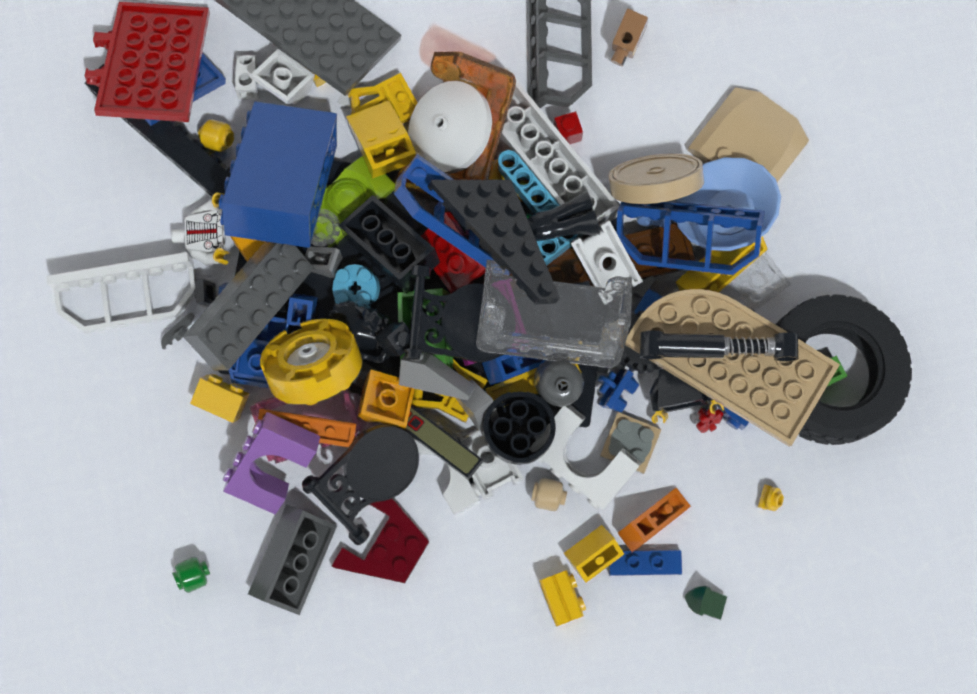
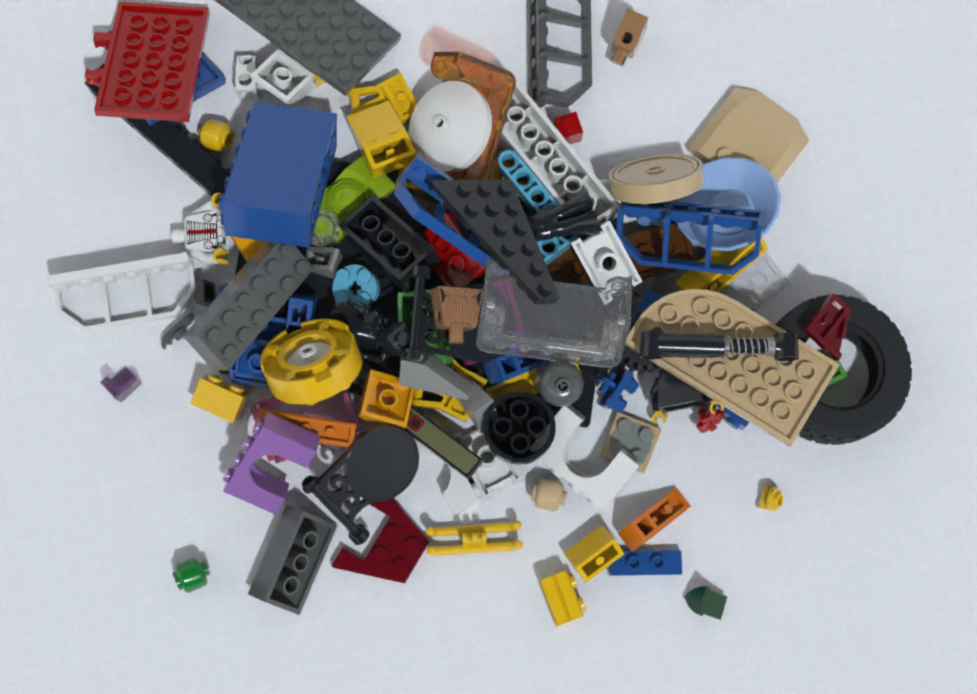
(121, 384): none -> clear purple panel
(456, 310): none -> medium nougat torso
(474, 538): none -> yellow piece
(829, 325): none -> dark red wing

